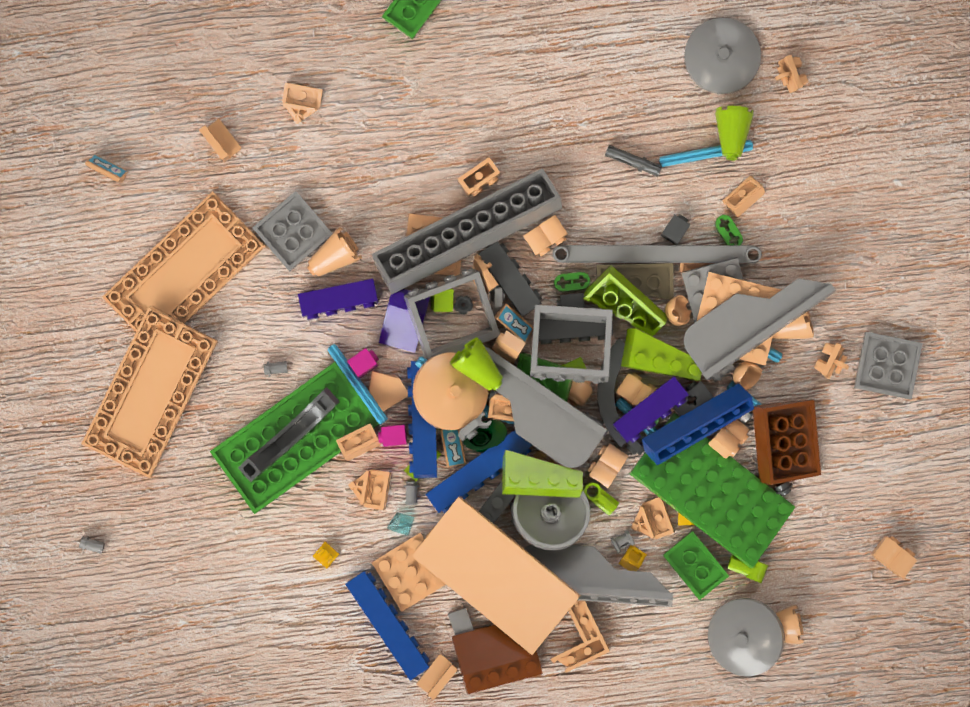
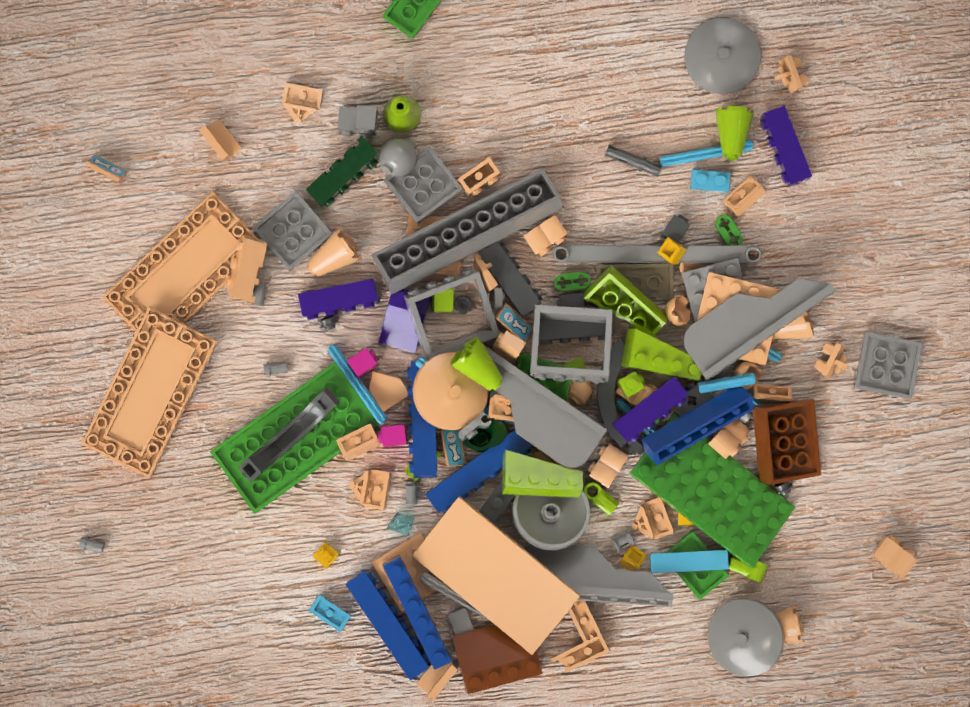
(245, 268): none -> light nougat wedge
(259, 293): none -> light grey pin
(328, 322): none -> dark grey plate
(329, 613): none -> medium azure plate
(343, 173): none -> dark green wedge
(358, 120): none -> light grey brick
(398, 156): none -> light grey brick
(405, 119): none -> lime cone
(417, 612): none -> blue brick
(425, 187): none -> light grey plate
(443, 588): none -> light grey axle
(631, 384): none -> lime brick
(672, 251): none -> yellow slope
(689, 561): none -> medium azure tile
(710, 180): none -> medium azure plate
(726, 383): none -> medium azure axle
(771, 392): none -> light nougat slope
(786, 146): none -> dark purple brick

